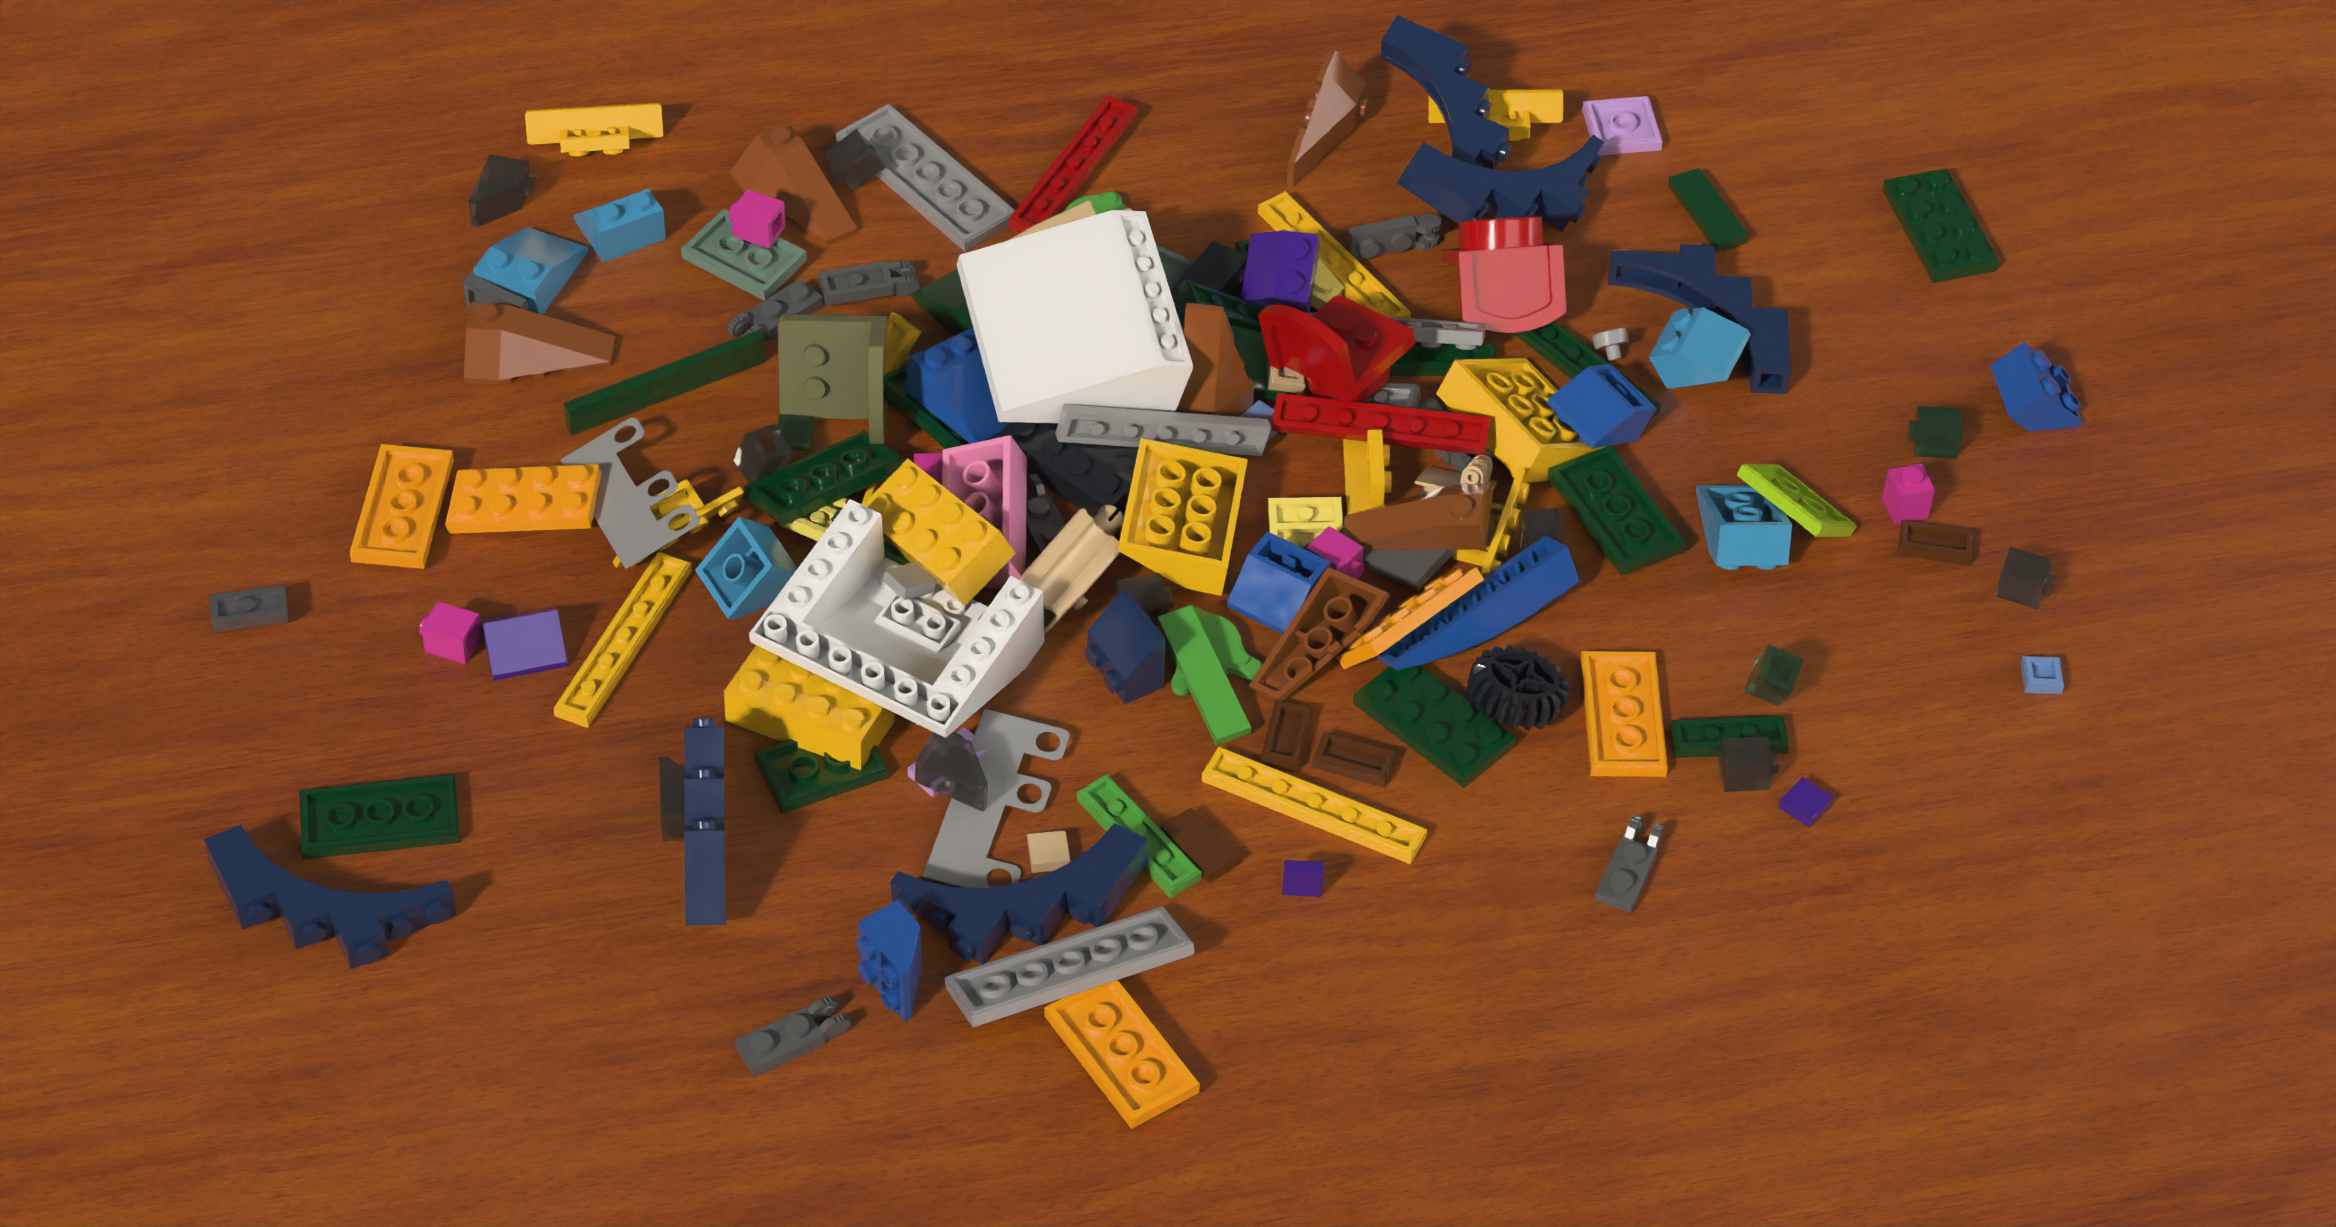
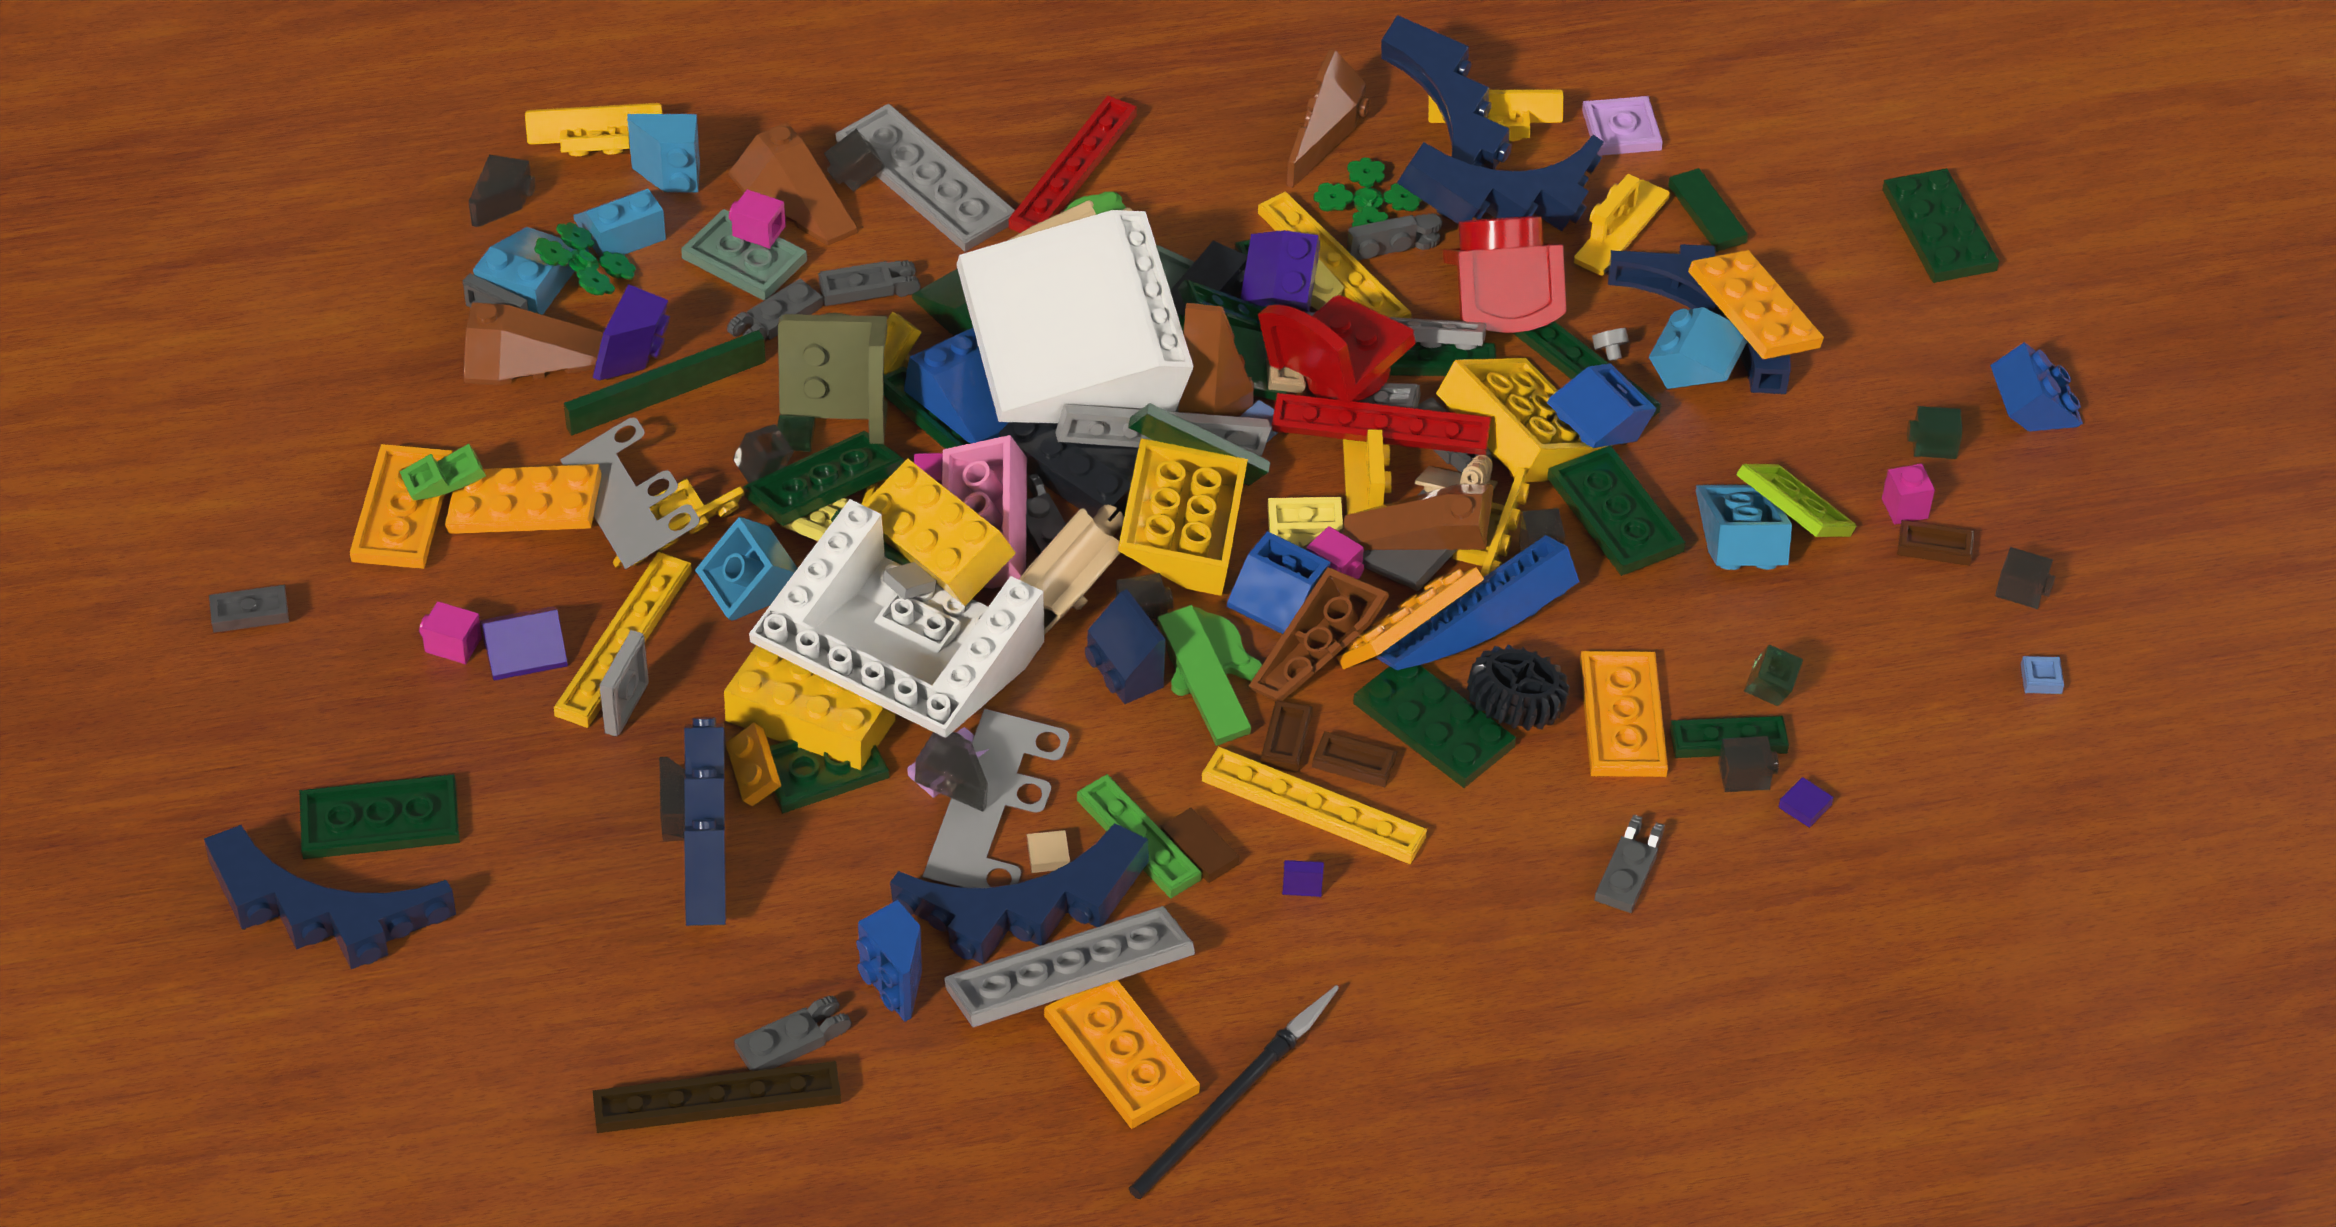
(434, 478): none -> bright green slope
(584, 262): none -> green plant
(624, 683): none -> light grey tile
(632, 334): none -> dark purple slope
(666, 150): none -> dark azure slope
(716, 1097): none -> dark brown plate
(753, 764): none -> light orange plate
(1171, 429): none -> dark green tile
(1279, 1045): none -> black piece
(1367, 199): none -> green plant
(1619, 221): none -> yellow bracket
(1756, 304): none -> light orange plate

